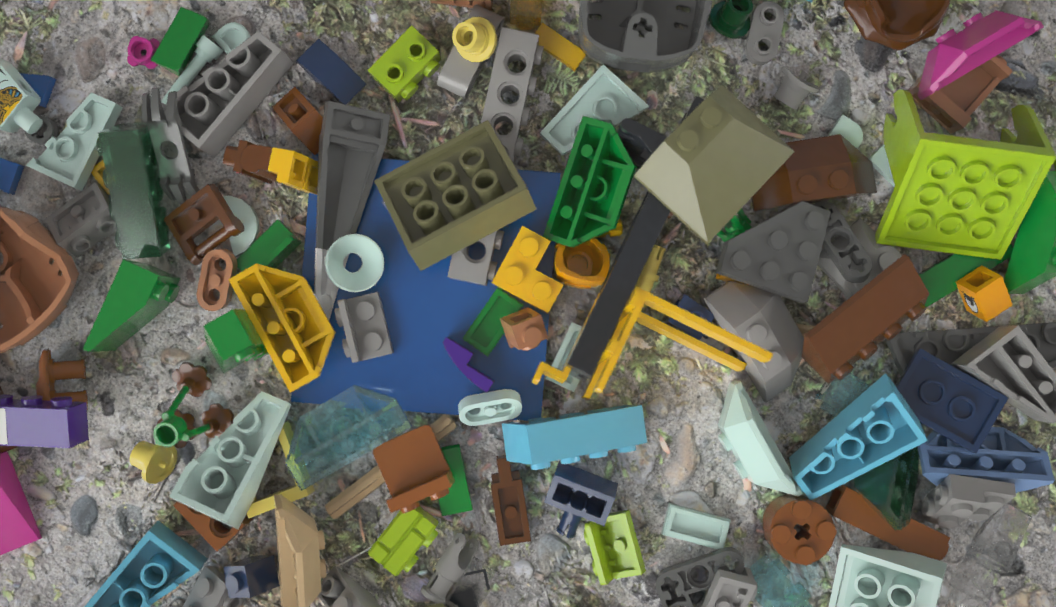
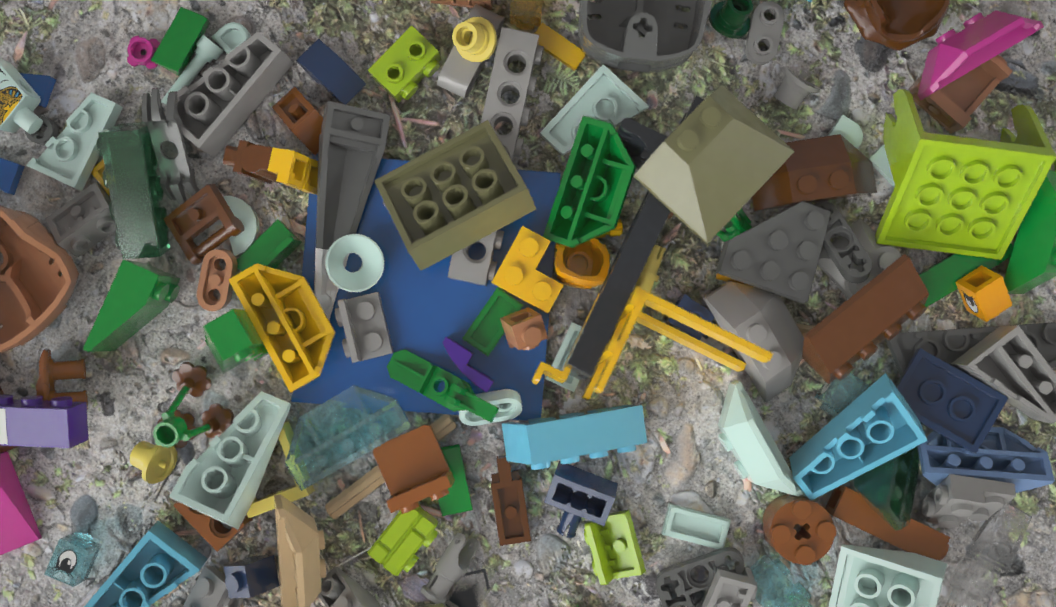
(73, 558): none -> clear light blue brick
(425, 379): none -> green piece

